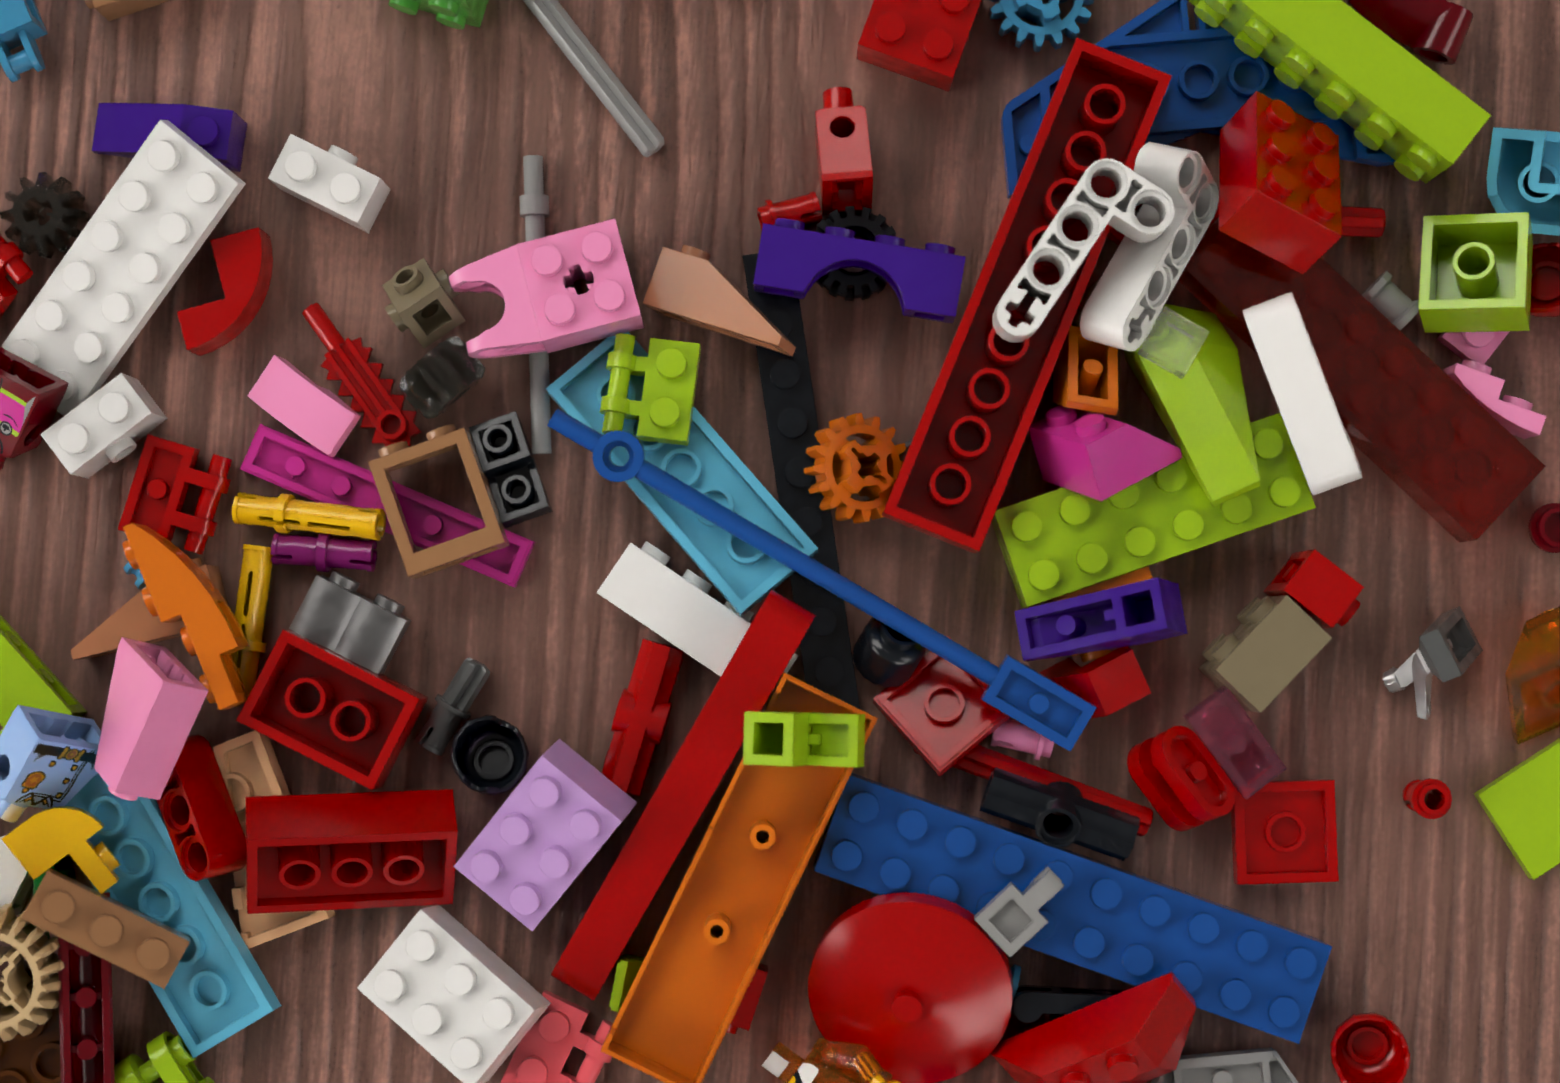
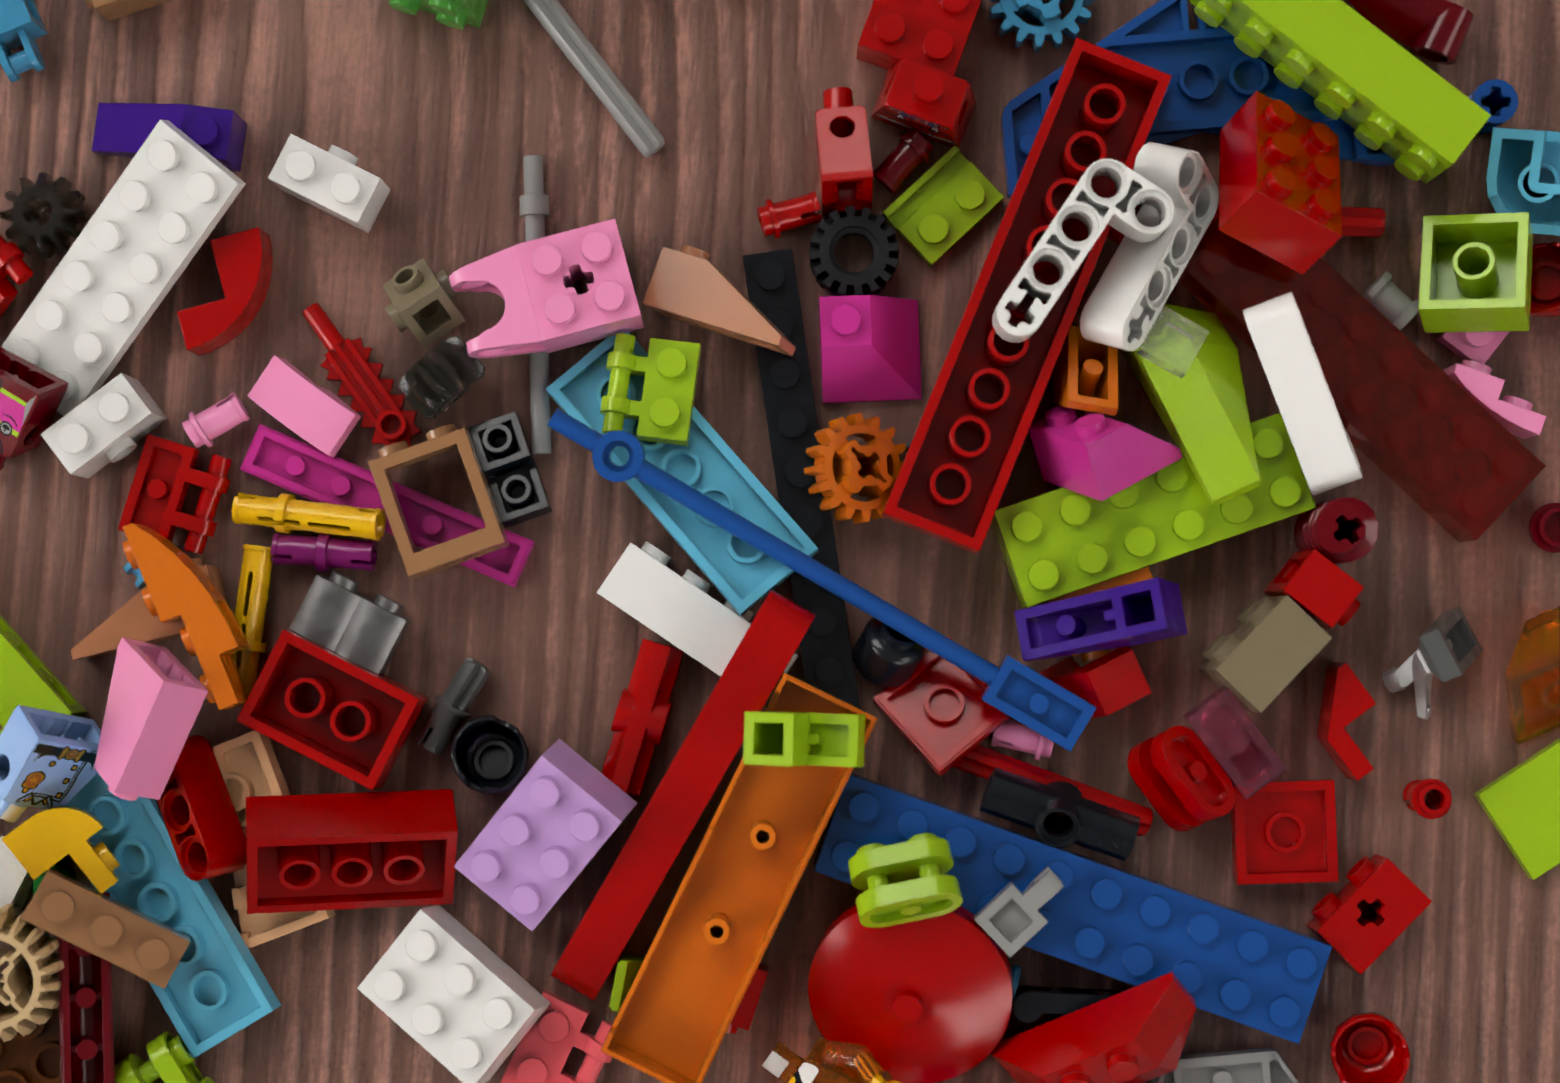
(215, 420): none -> bright pink pin
(796, 258): dark purple arch -> none
(869, 349): none -> dark pink slope
(903, 160): none -> dark red pin
(904, 881): none -> lime brick
(926, 101): none -> red torso
(942, 206): none -> lime plate
(1342, 703): none -> red slope
(1356, 527): none -> dark red piece
(1391, 900): none -> red brick
(1499, 96): none -> blue bush

